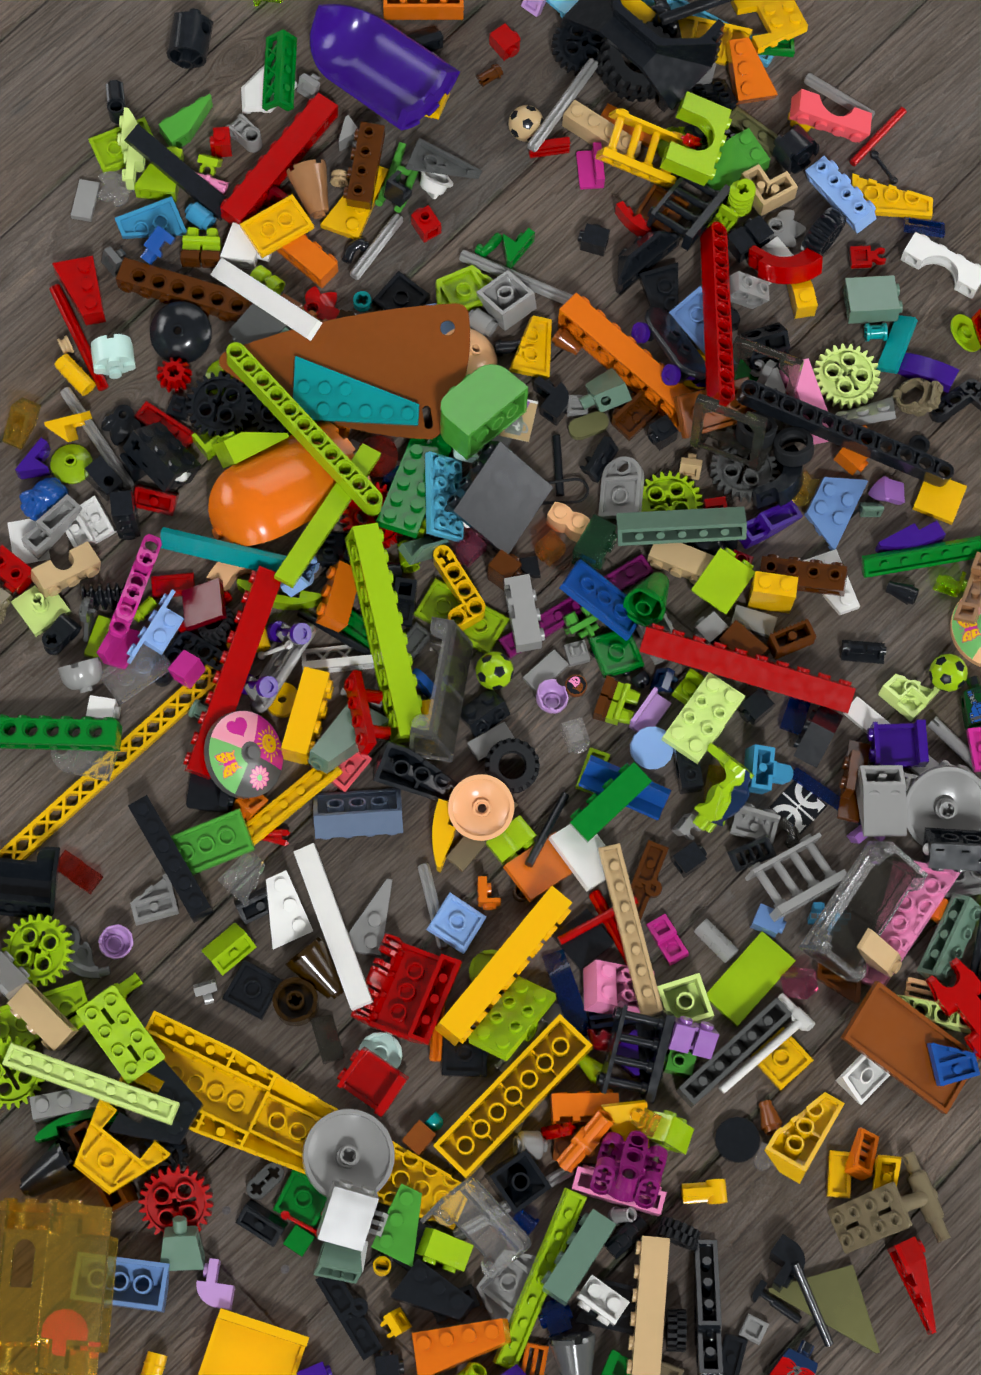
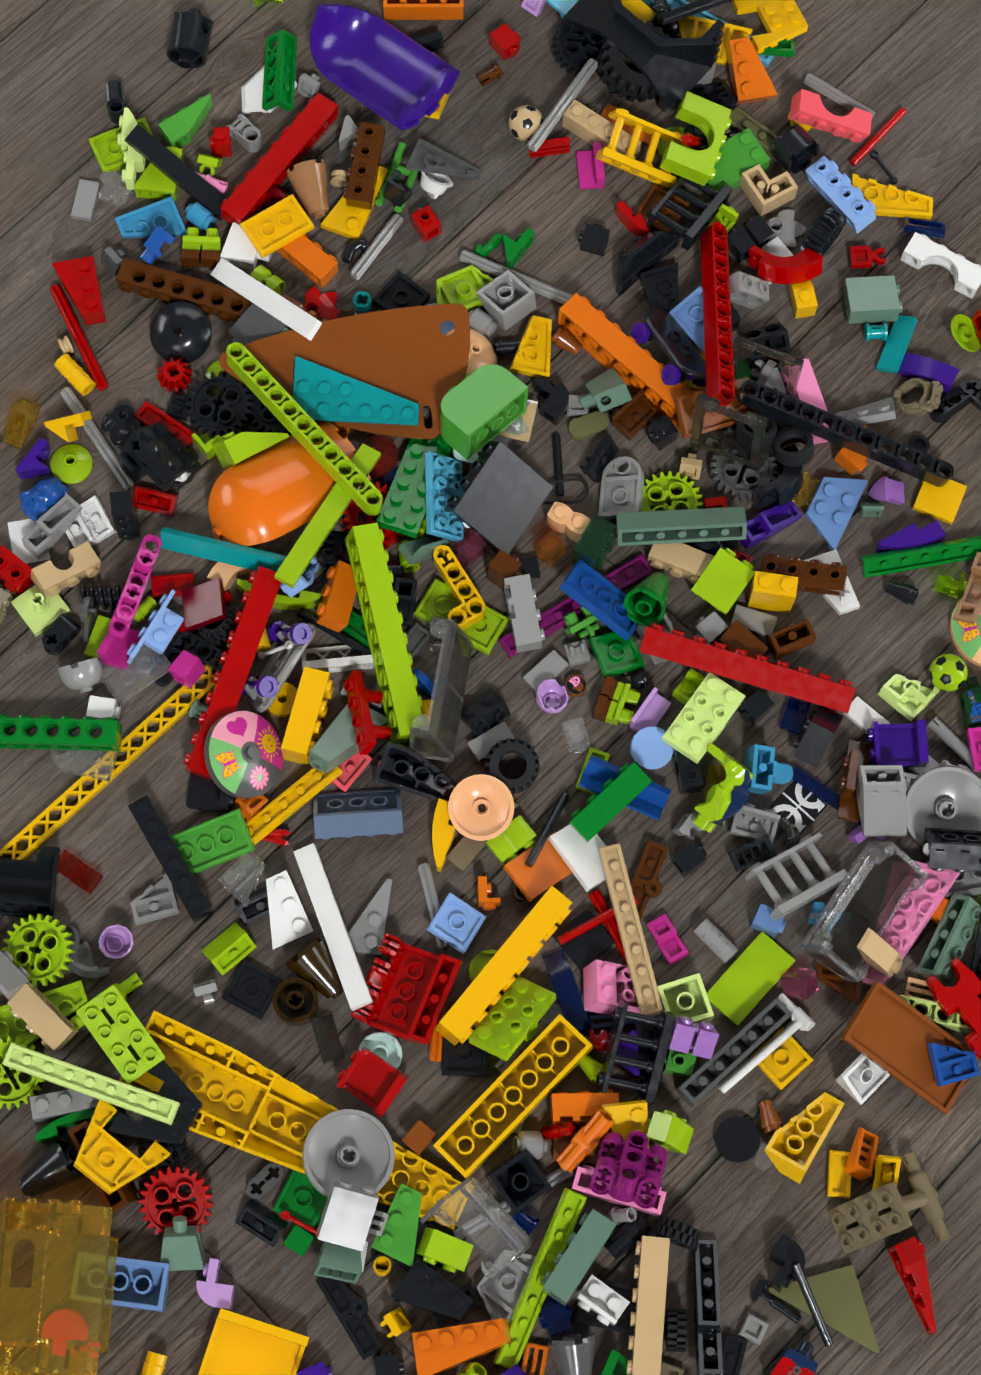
(100, 474): black torso -> none
(112, 355): light aqua brick -> none
(435, 1122): teal hinge -> none
(494, 670): lime piece -> none
(647, 1122): clear yellow tile -> none
(663, 679): dark blue tile -> none
(710, 1191): yellow piece -> none
(741, 196): lime piece -> none
(861, 366): yellowish green gear -> none
(863, 651): black hinge -> none

